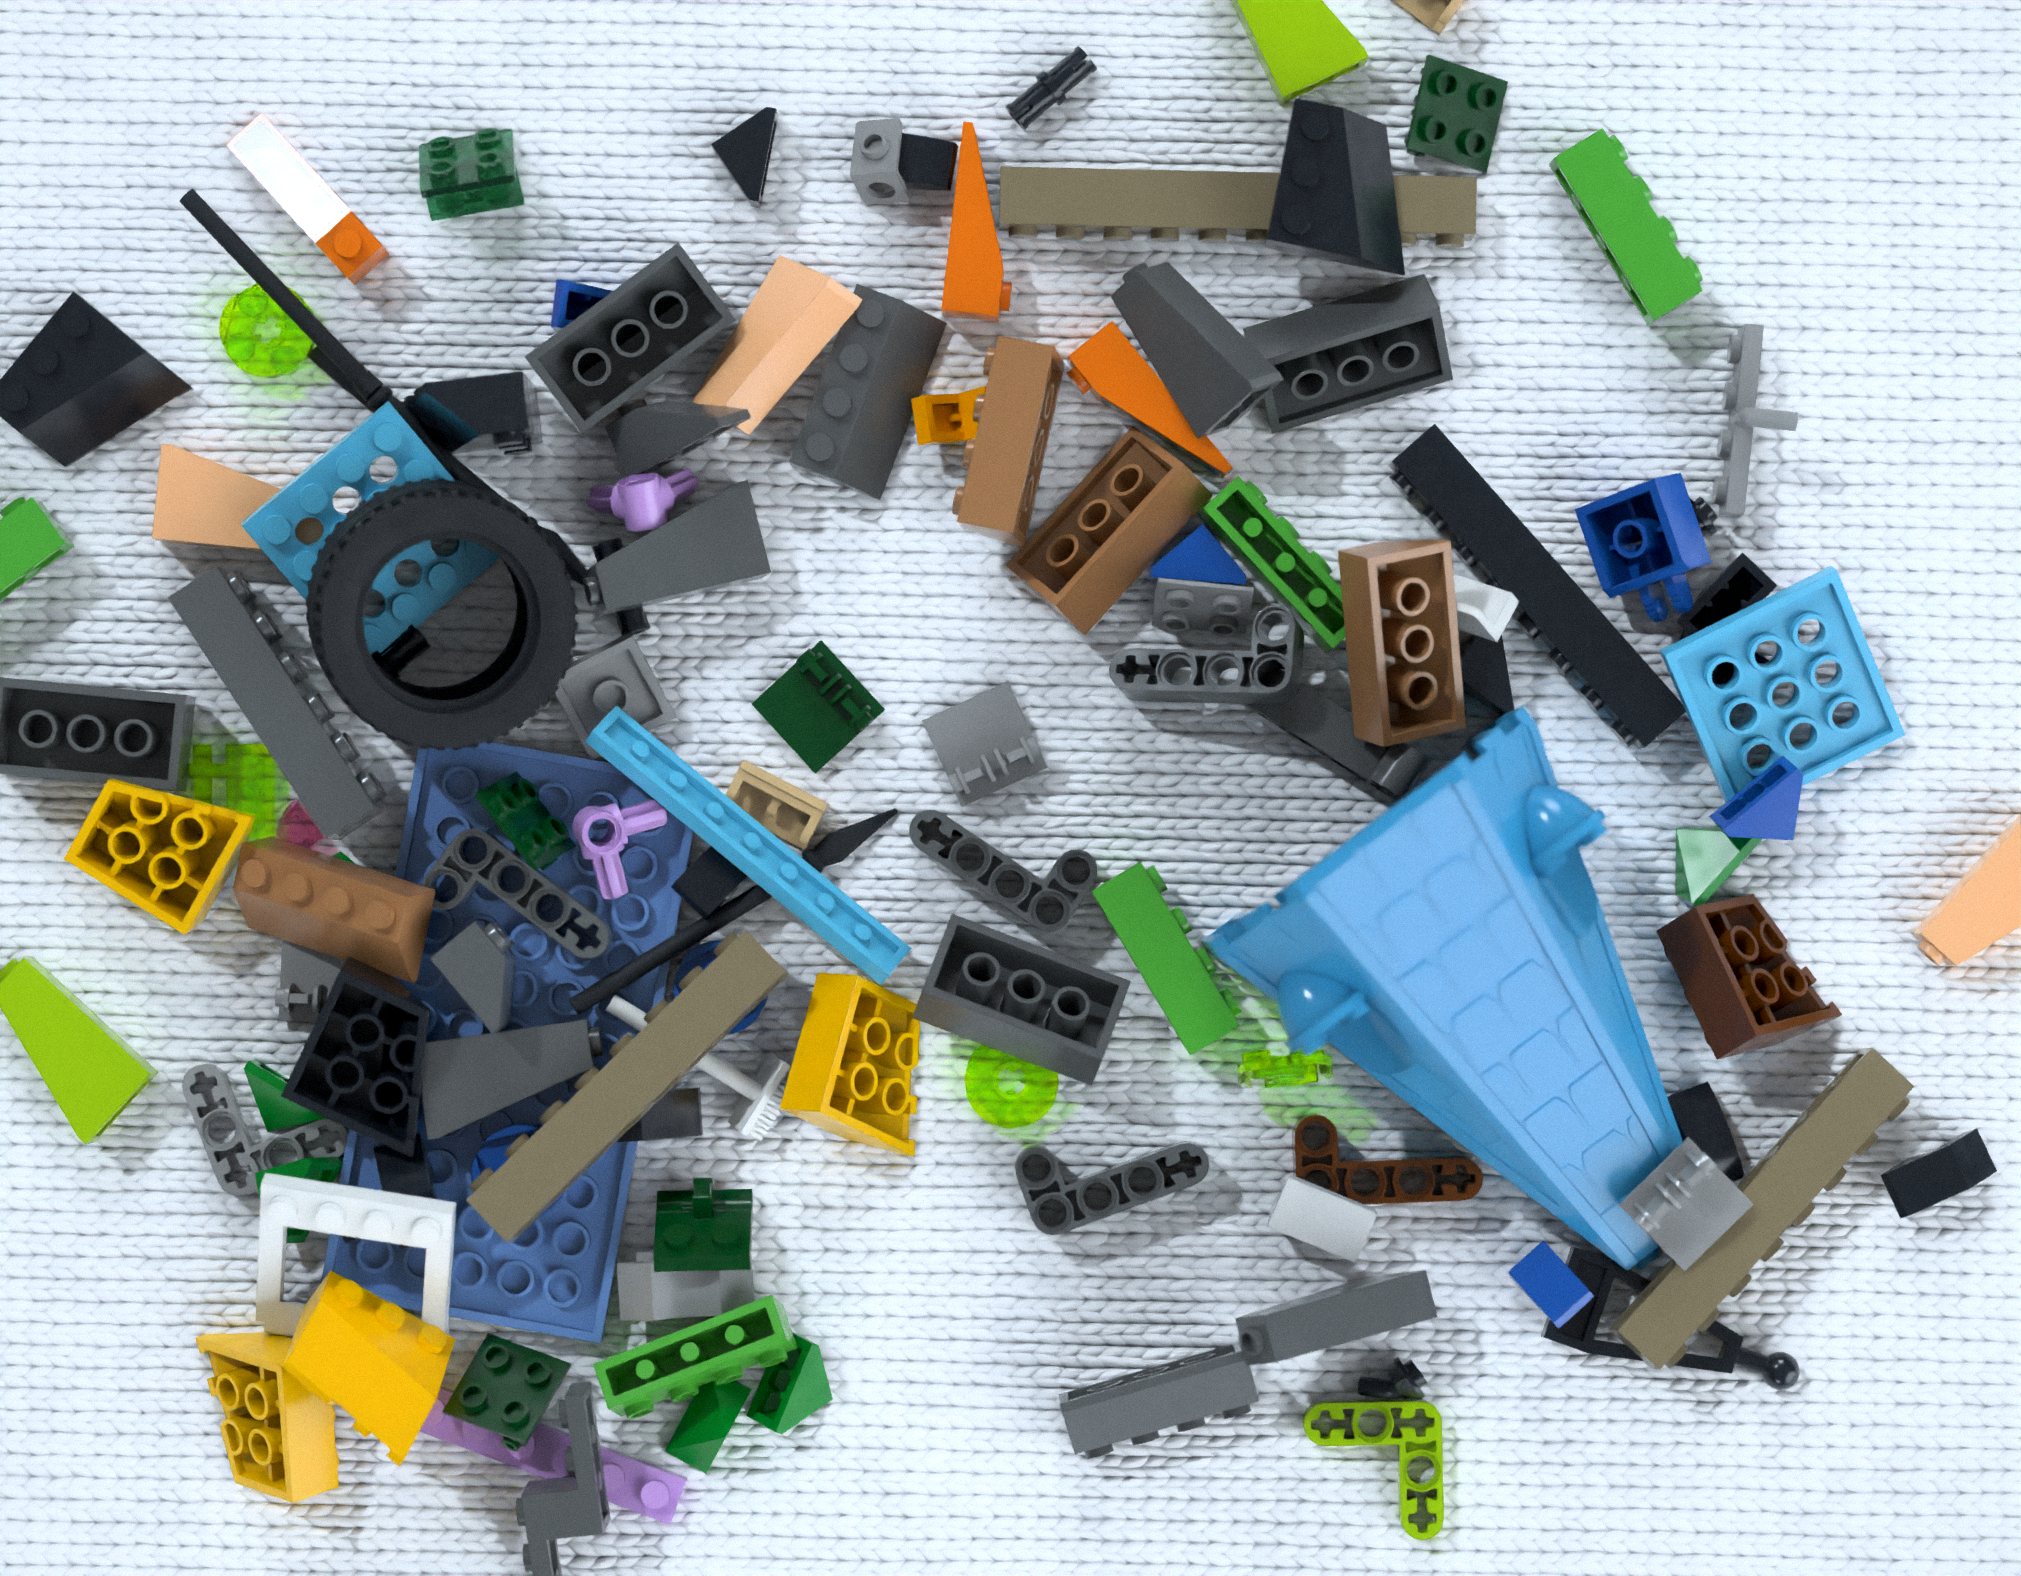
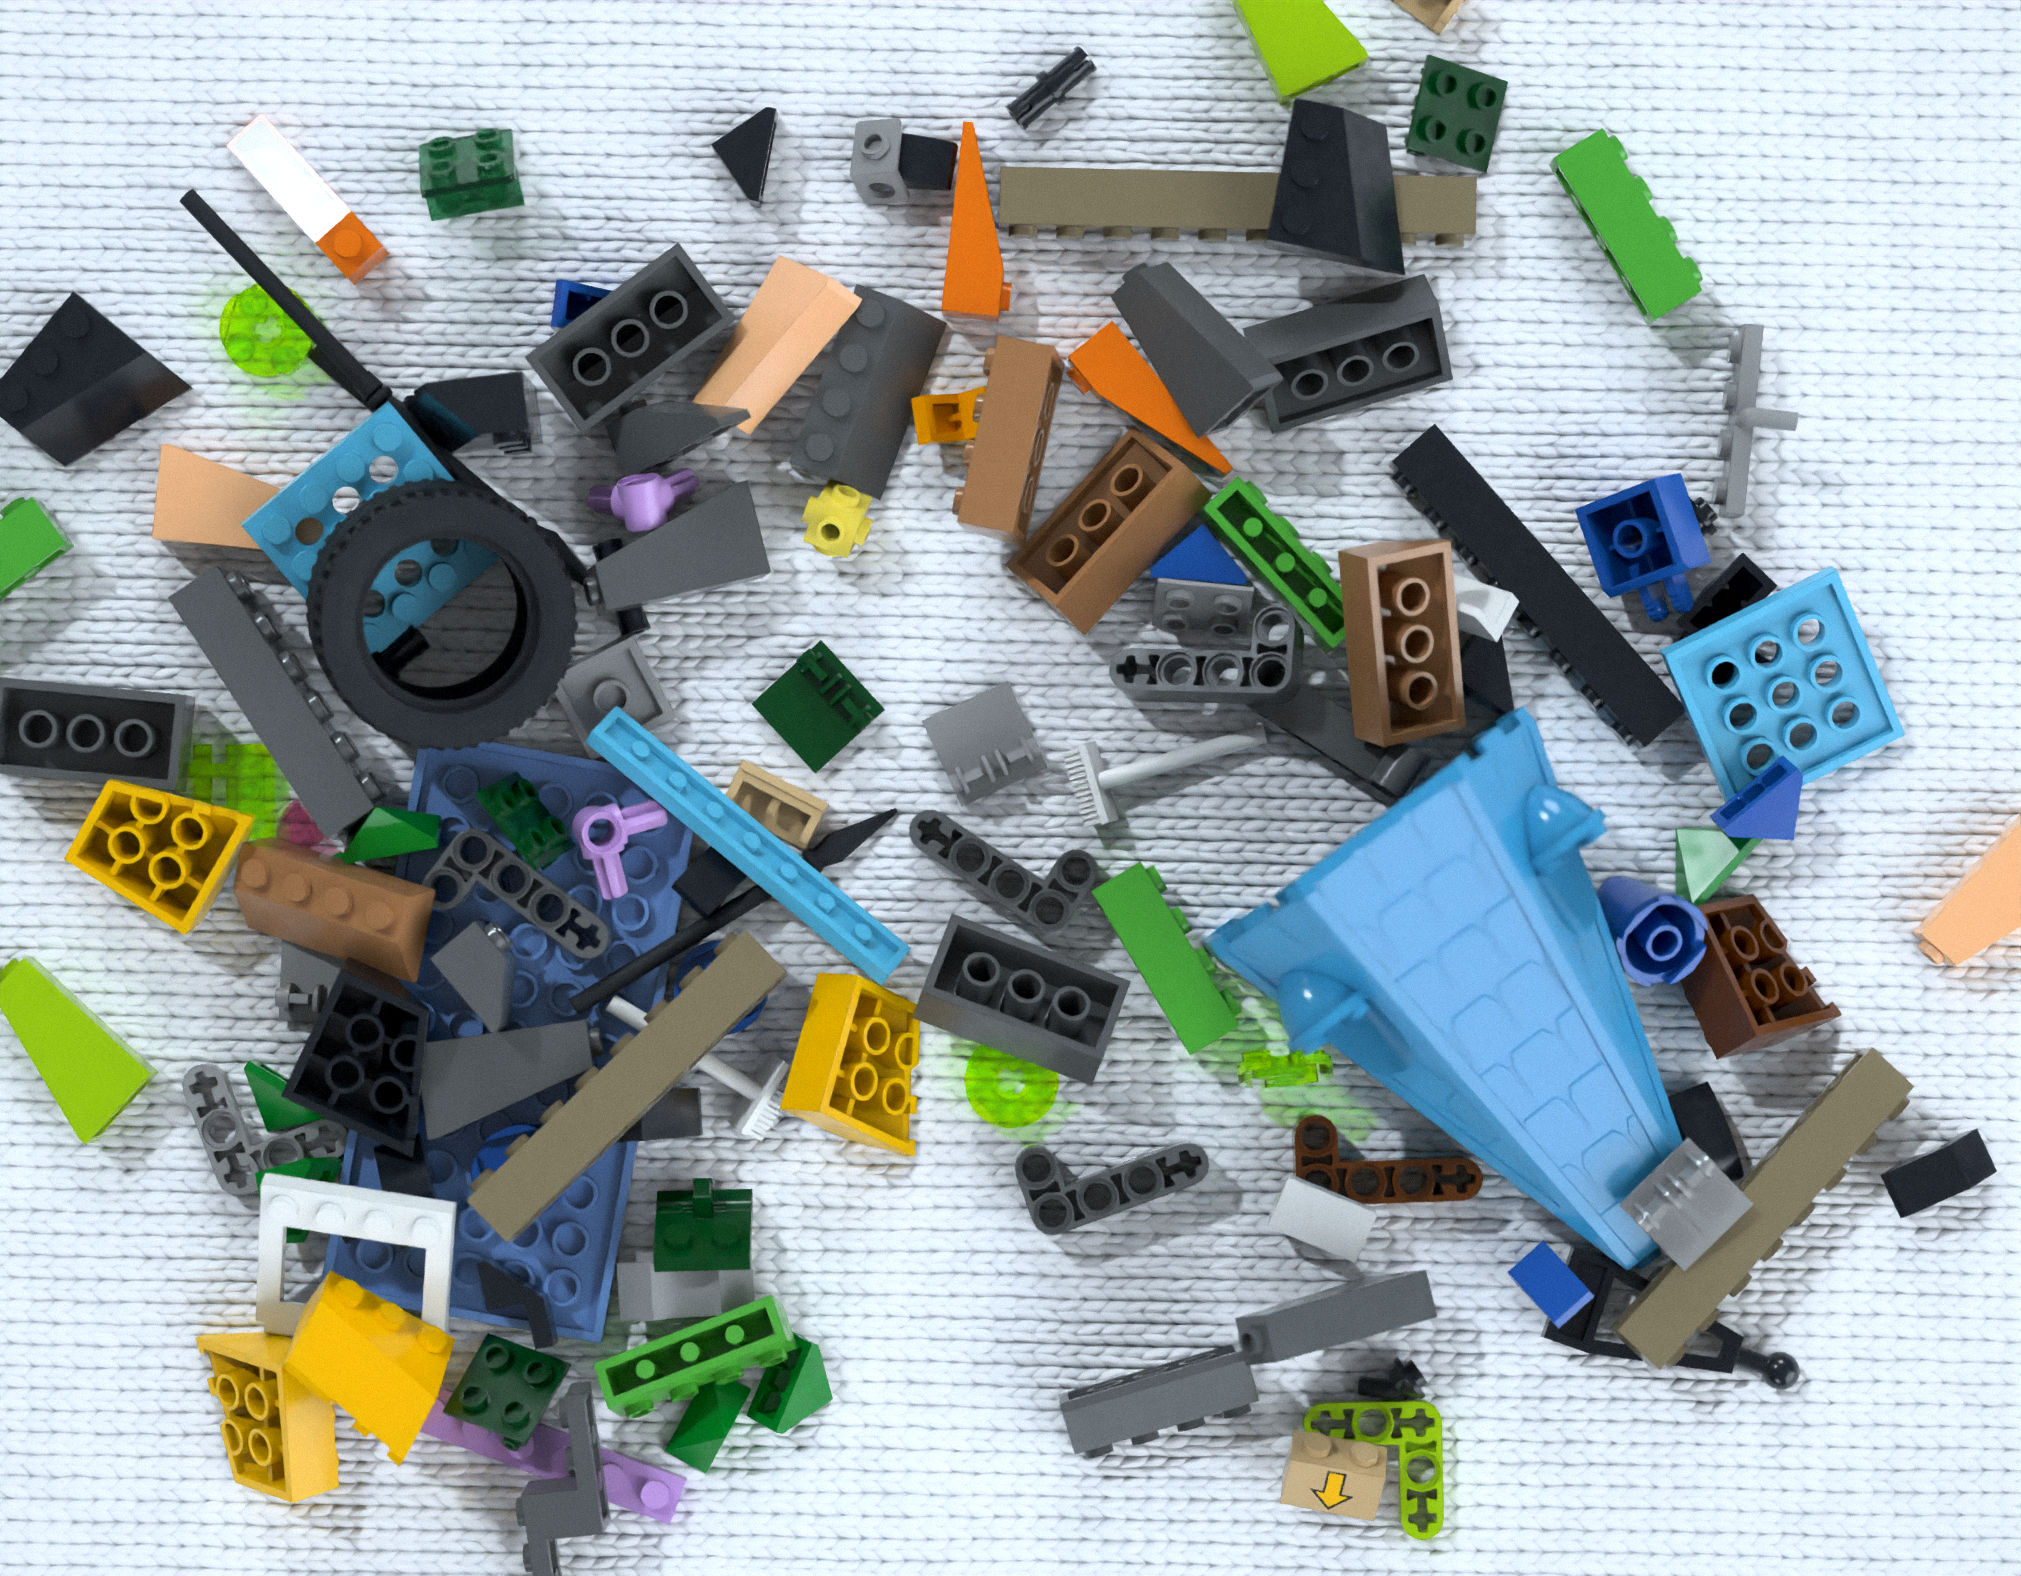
(391, 833): none -> green slope
(506, 1288): none -> black slope
(837, 520): none -> light yellow brick
(1093, 783): none -> white piece
(1333, 1475): none -> tan brick
(1652, 930): none -> blue cone

